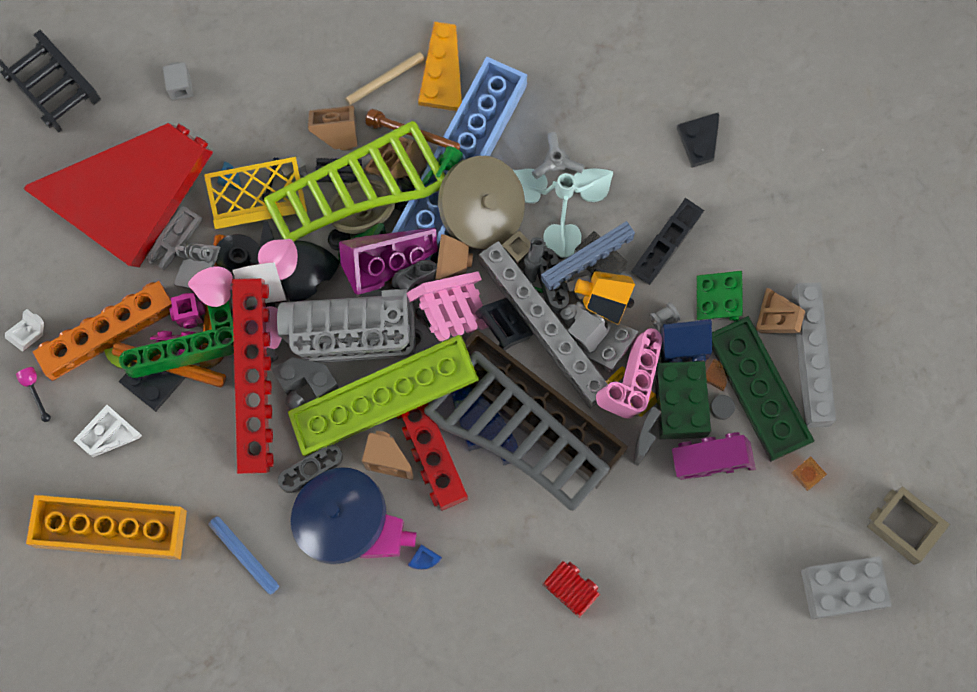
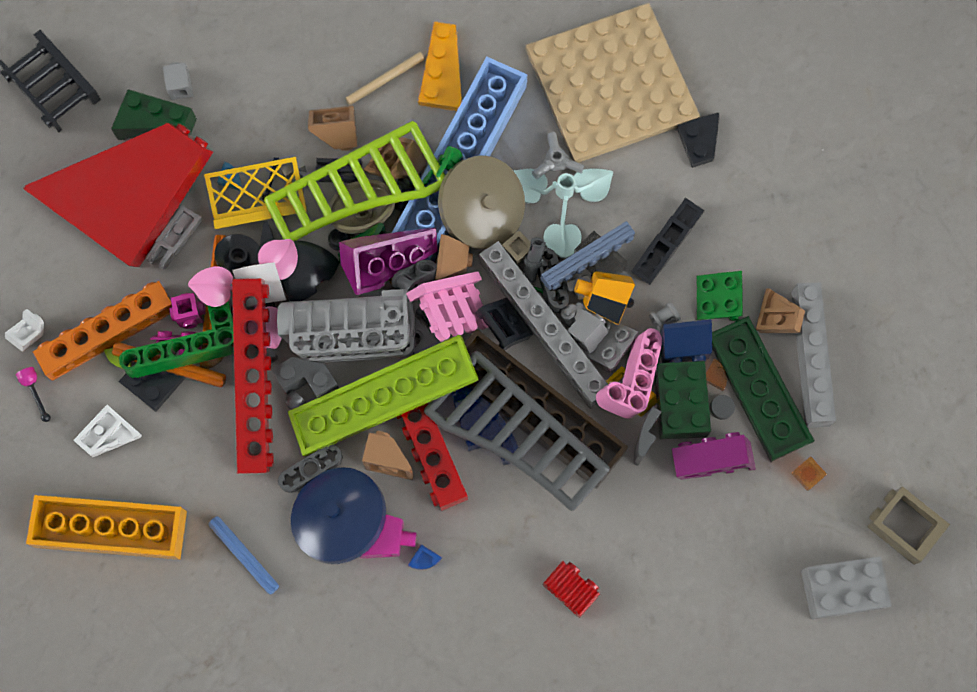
(144, 113): none -> dark green wedge
(195, 259): light grey hinge -> none
(377, 120): dark orange piece -> none
(612, 83): none -> tan plate

